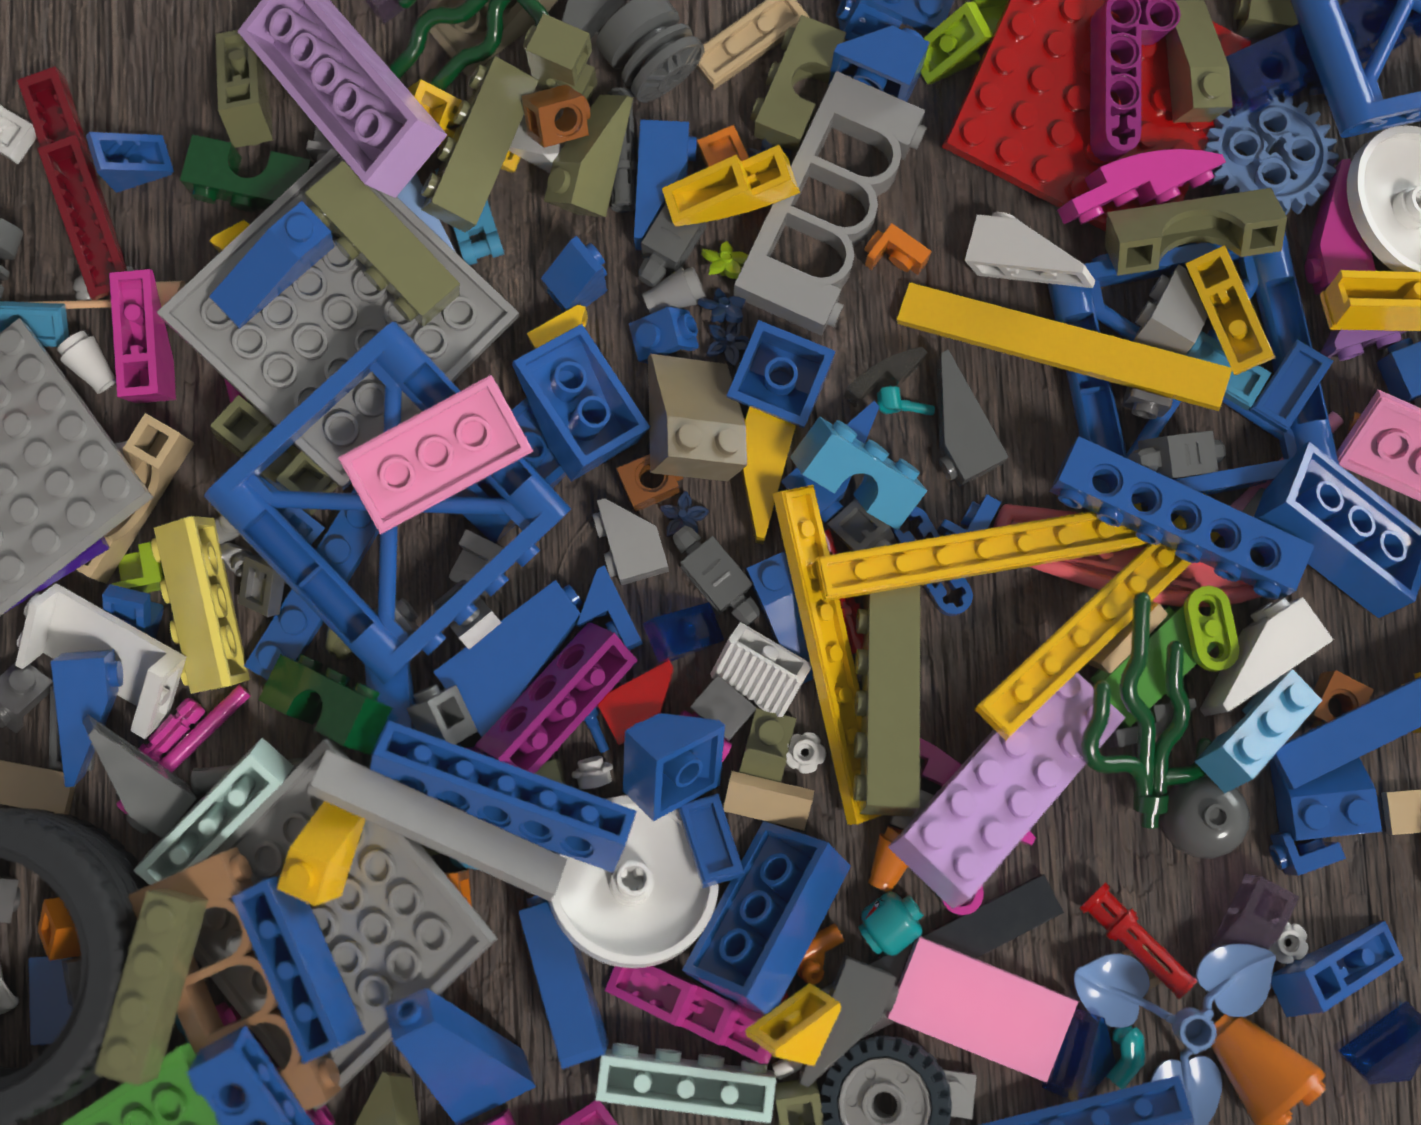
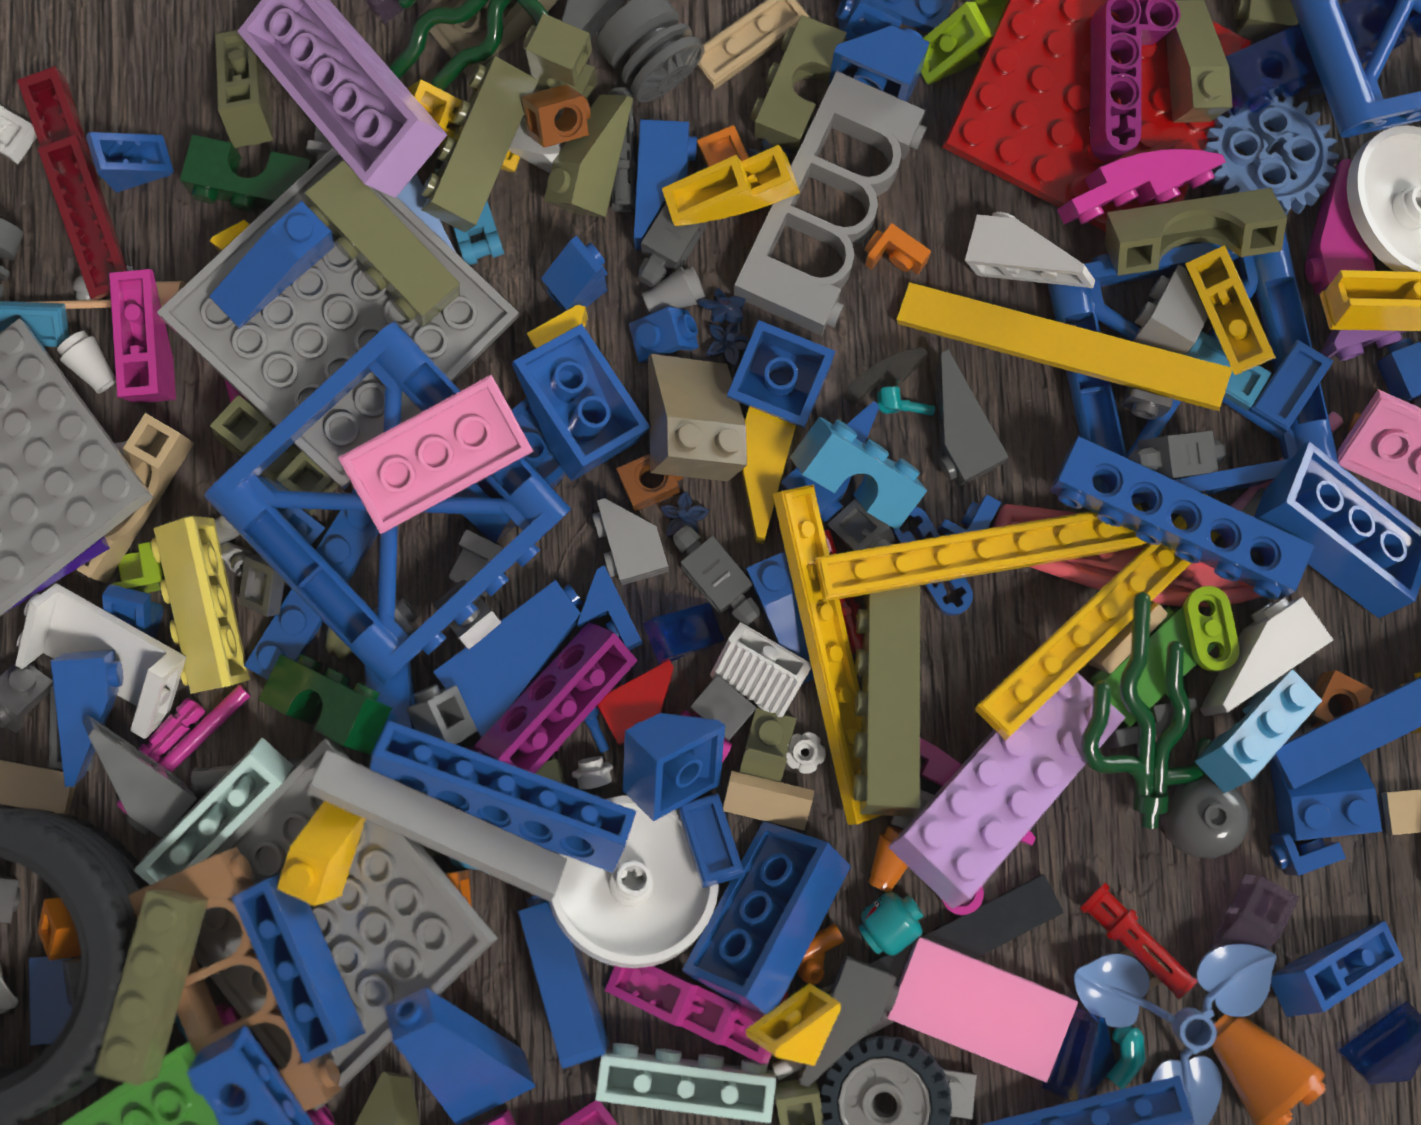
(726, 261): lime plant -> none
(1298, 946): white plate -> none

